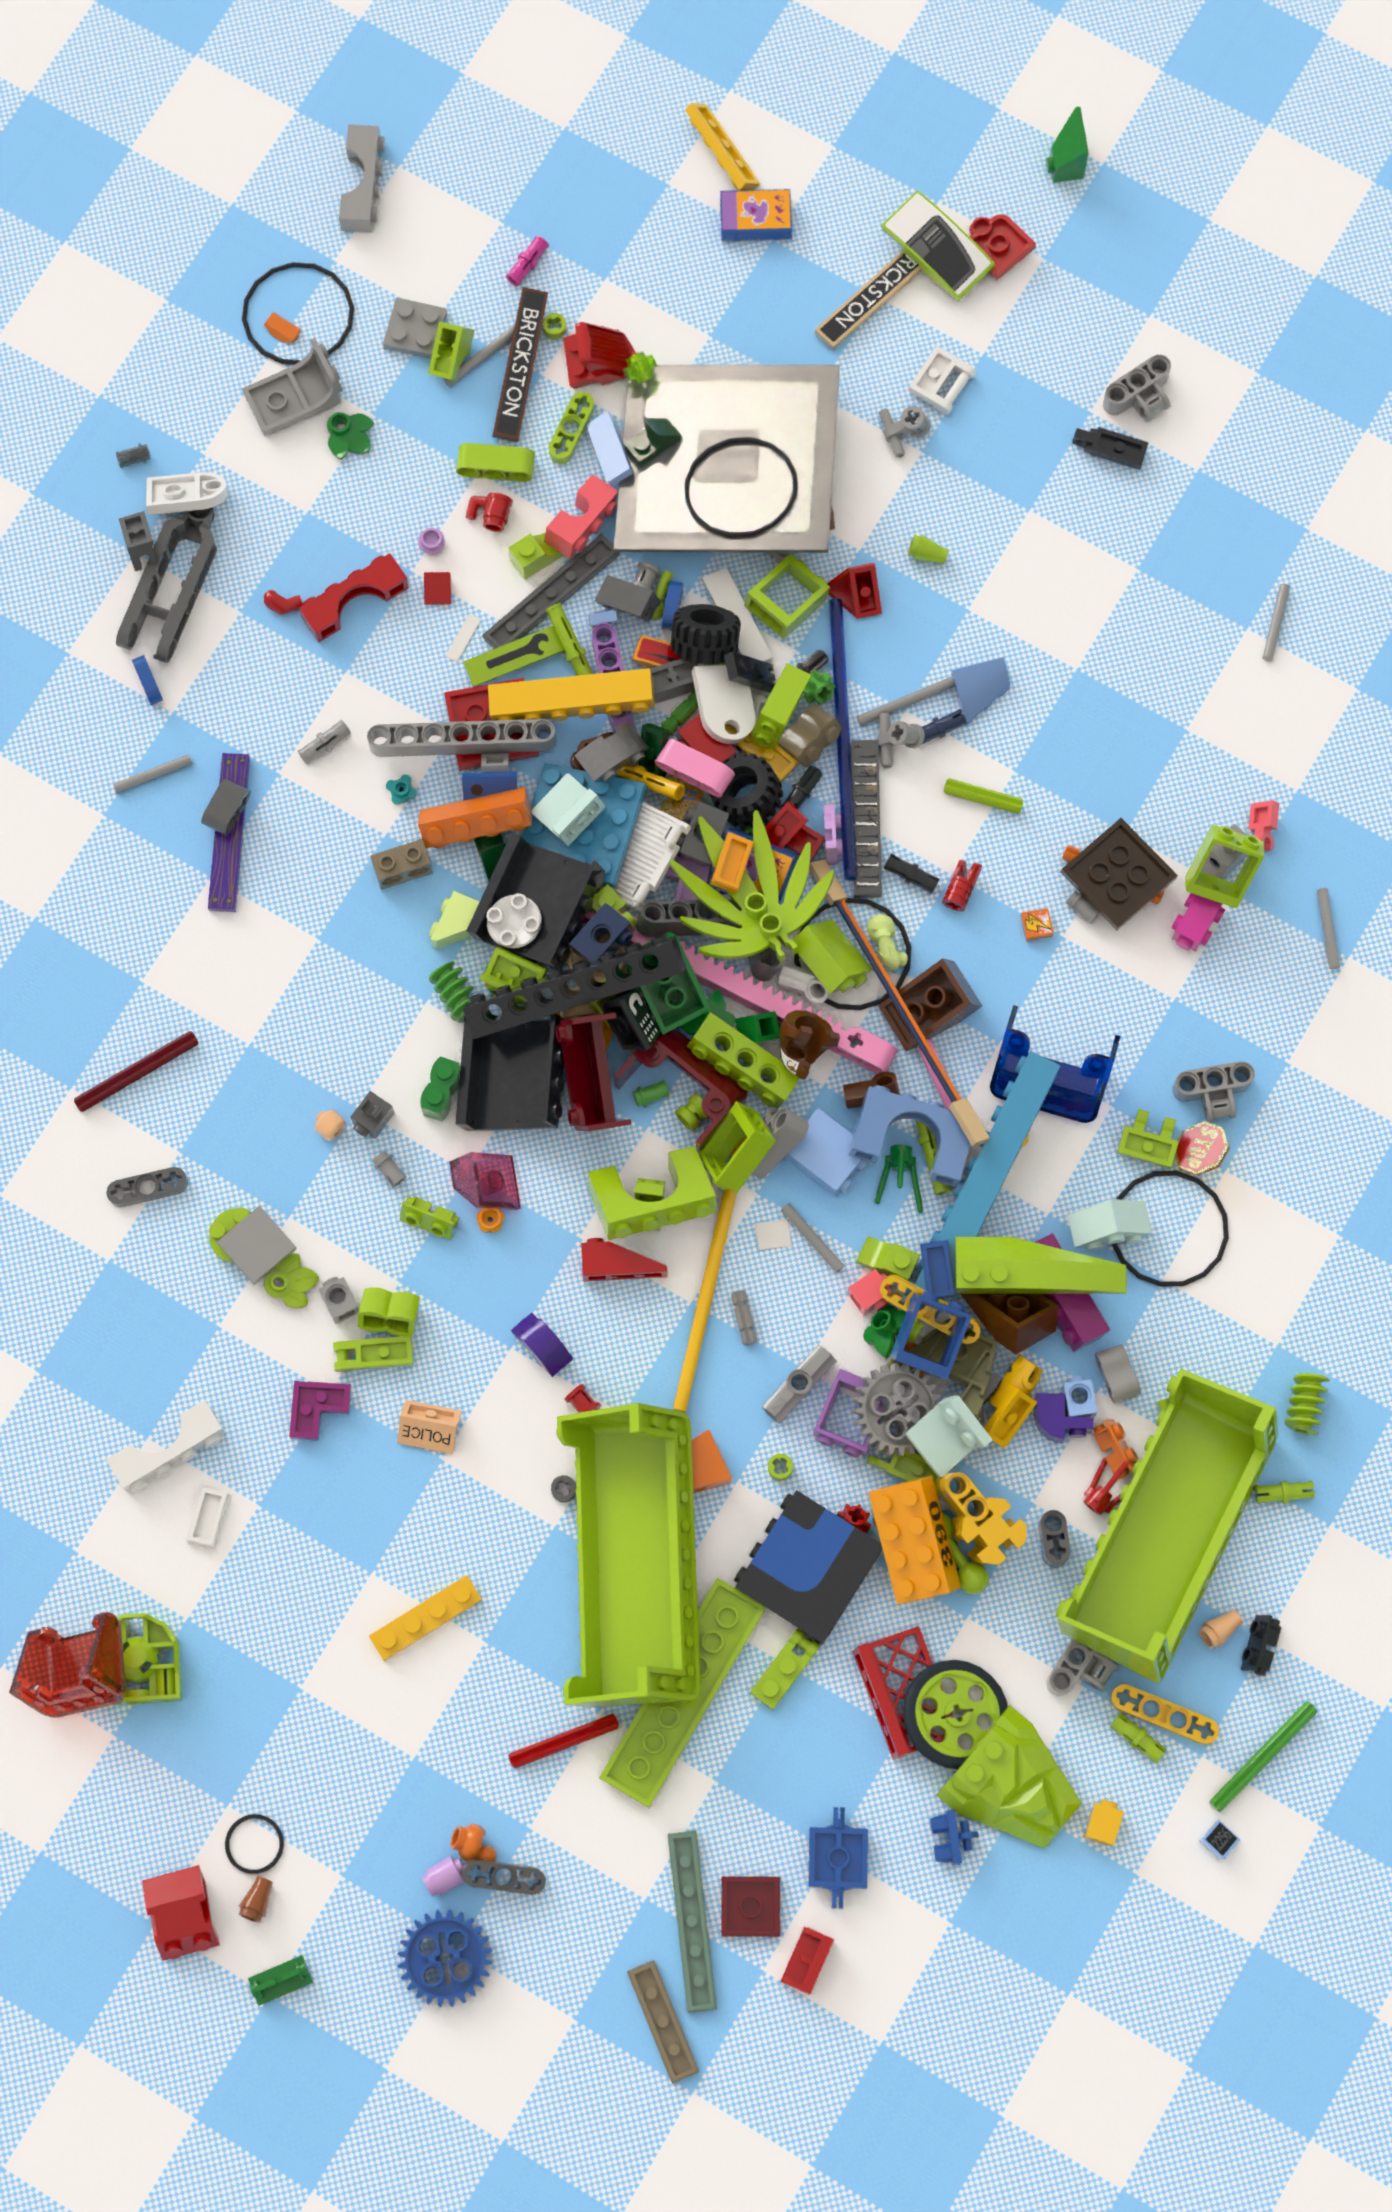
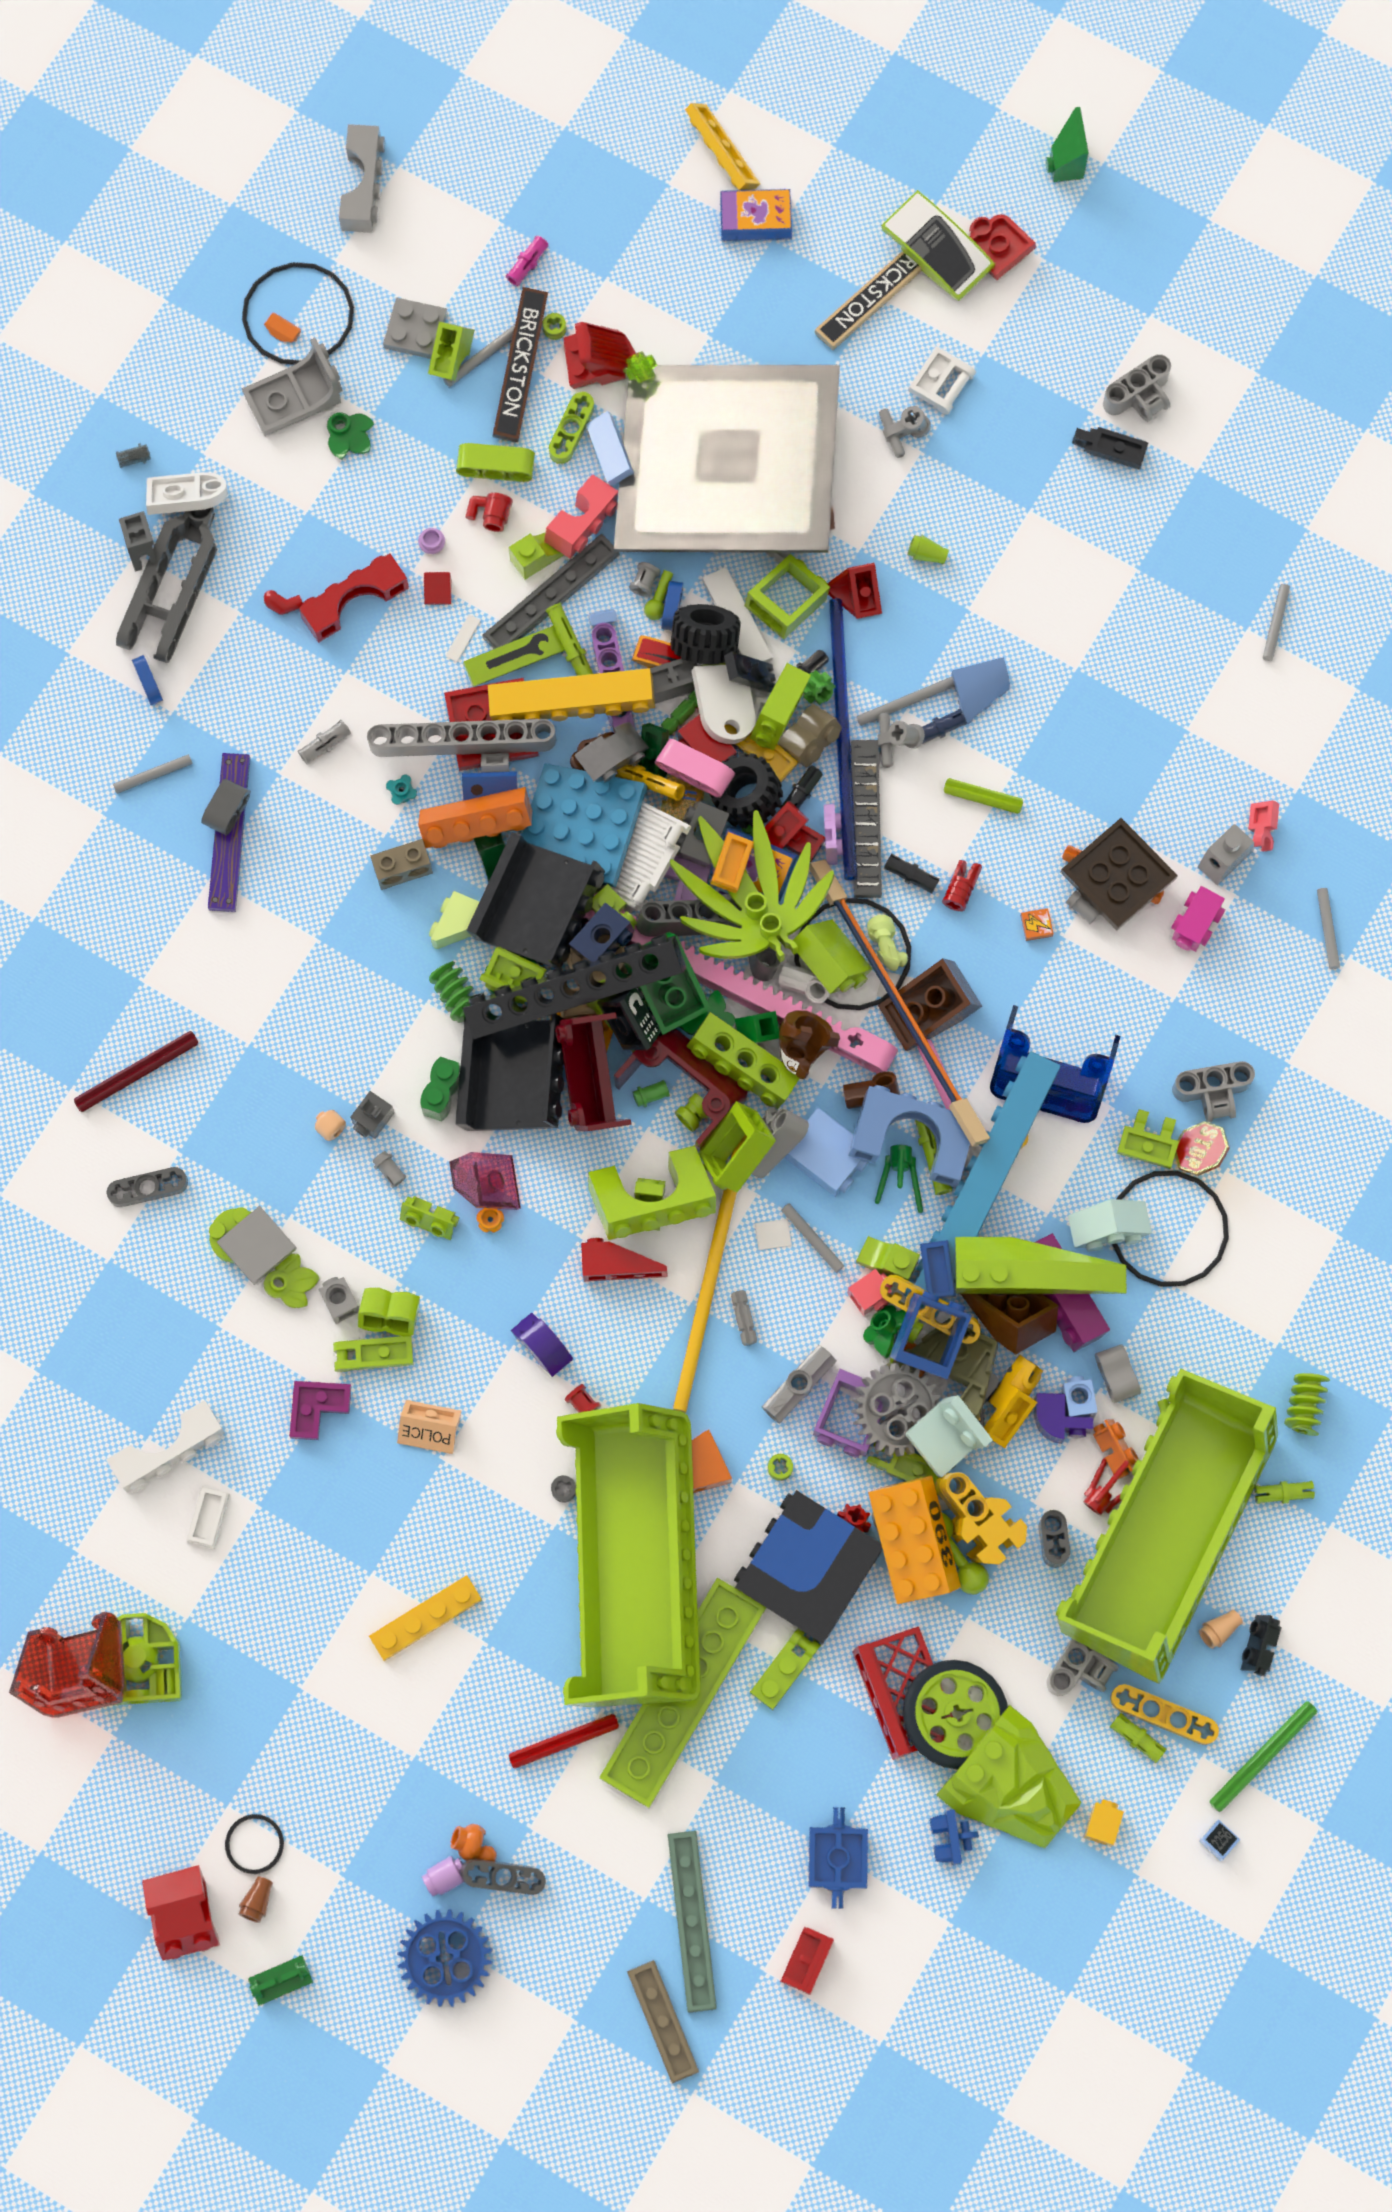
(514, 921): white dish -> none
(568, 809): light aqua bracket -> none
(627, 598): dark grey hinge -> none
(654, 440): dark green slope -> none
(743, 533): black piece -> none
(750, 1906): dark red tile -> none
(1217, 888): lime window -> none

